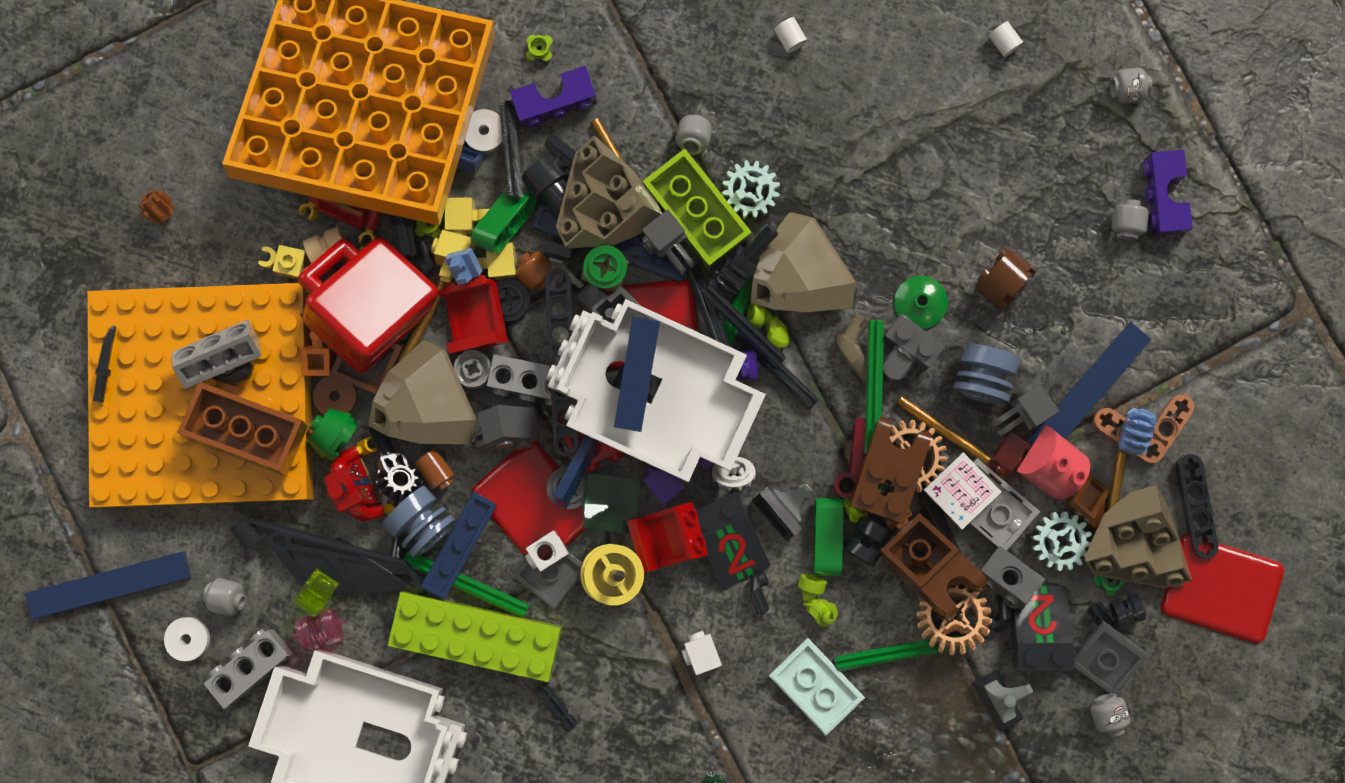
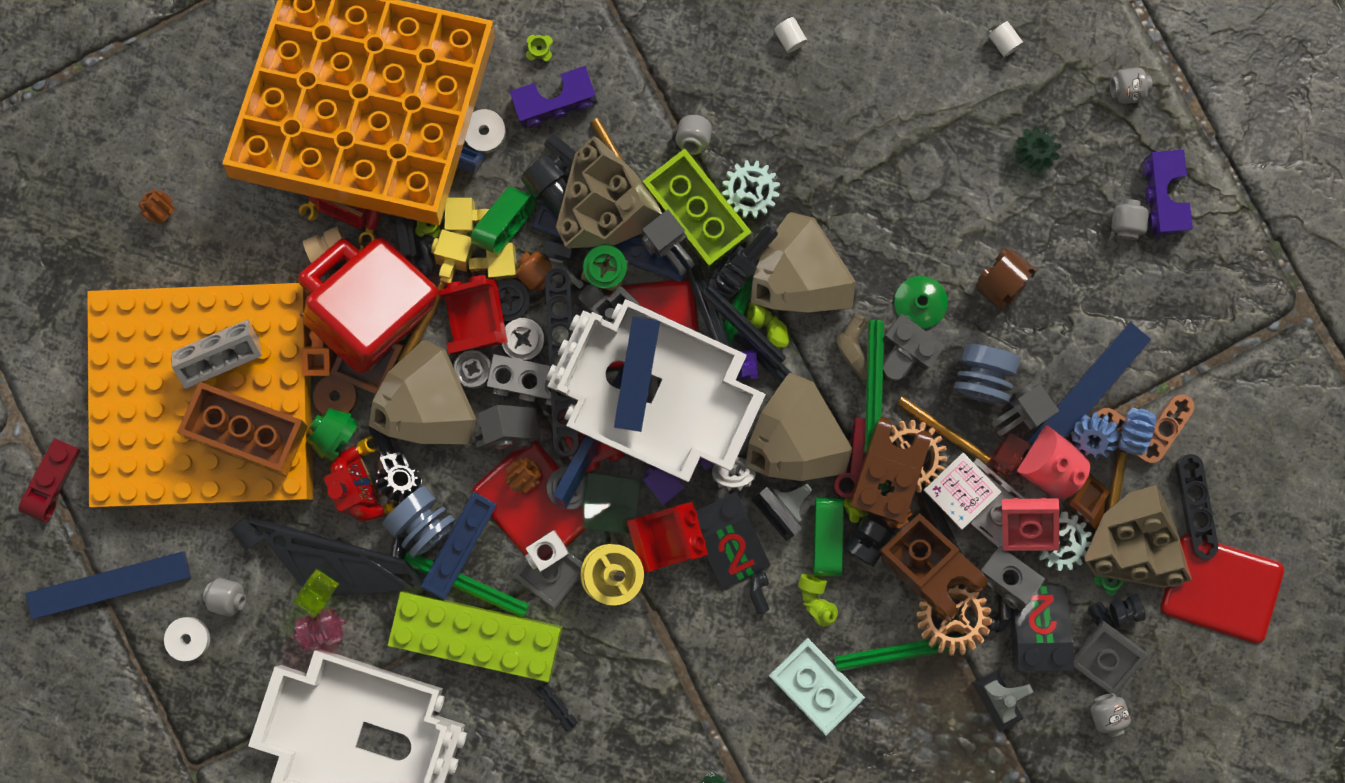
(48, 480): none -> dark red plate
(103, 367): black piece -> none
(237, 375): black arm -> none
(262, 666): light grey brick -> none
(286, 261): light yellow brick -> none
(435, 470): dark orange brick -> none
(463, 265): medium blue tile -> none
(510, 151): black axle -> none
(522, 475): none -> dark orange gear
(535, 337): none -> white gear
(701, 653): white brick -> none
(798, 435): none -> dark tan brick
(1030, 524): none -> coral brick
(1043, 141): none -> clear green gear
(1087, 435): none -> medium blue gear

